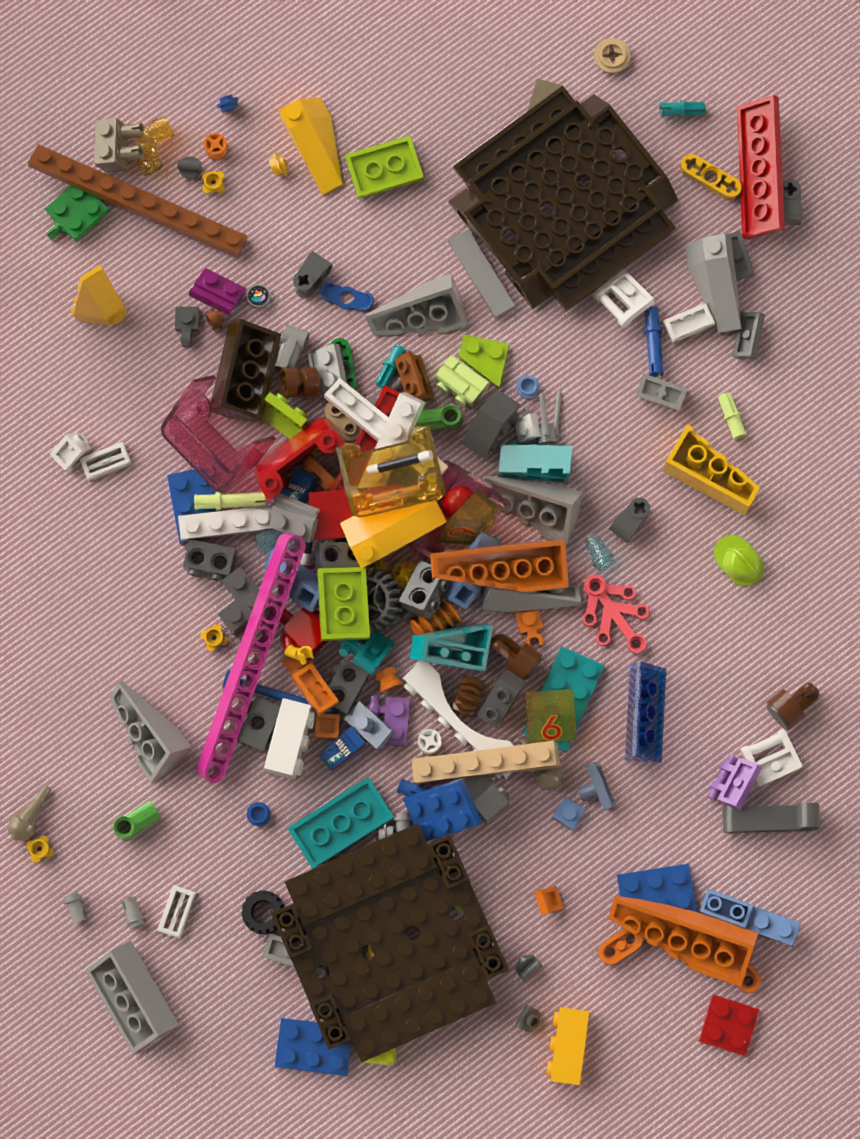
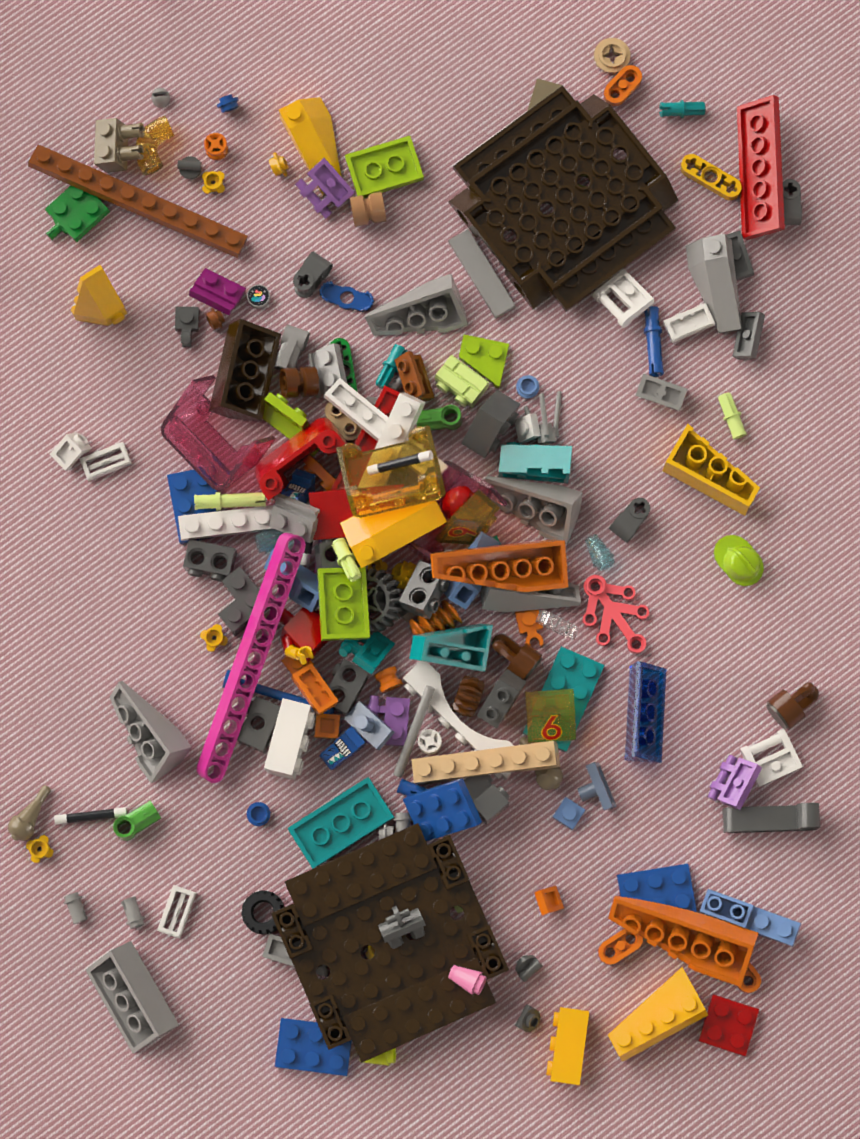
(90, 816): none -> black bar
(160, 101): none -> light grey hinge
(330, 183): none -> medium lavender plate
(346, 559): none -> yellowish green axle
(368, 209): none -> medium nougat wheel
(401, 924): none -> dark grey hips
(414, 730): none -> light grey bar
(468, 979): none -> bright pink cone
(557, 624): none -> clear beam
(622, 86): none -> orange plate
(658, 1017): none -> yellow wedge

